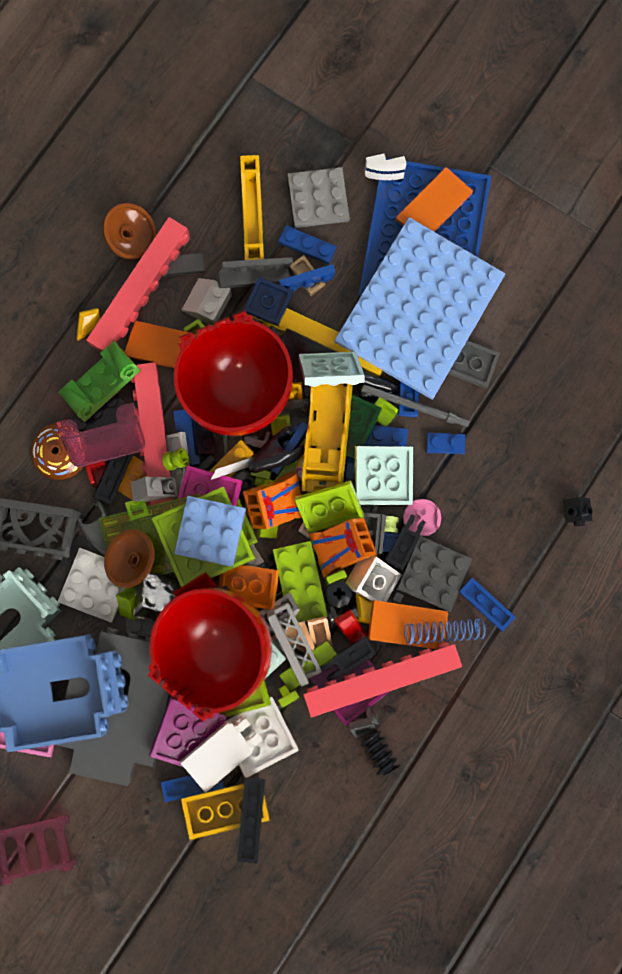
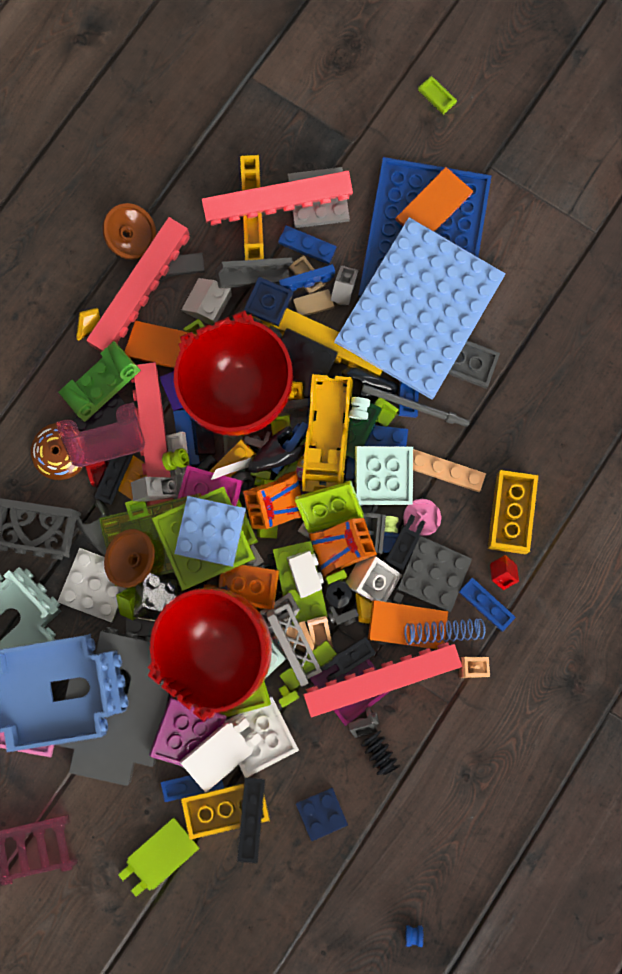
(159, 856): none -> lime tile
(168, 384): none -> dark purple tile
(199, 582): red tile -> none
(277, 197): none -> coral brick
(305, 574): none -> white slope
(313, 303): none -> tan tile
(321, 814): none -> dark blue plate
(331, 368): light aqua plate -> none
(344, 285): none -> light grey slope
(350, 626): red tile -> none
(359, 408): none -> light aqua wheel
(381, 169): white slope -> none
(413, 936): none -> blue wheel
(437, 95): none -> lime tile
(445, 443): blue plate -> none
(447, 471): none -> light nougat plate
(474, 667): none -> light nougat slope
(504, 572): none -> red panel
(513, 512): none -> yellow brick
(577, 511): black brick -> none

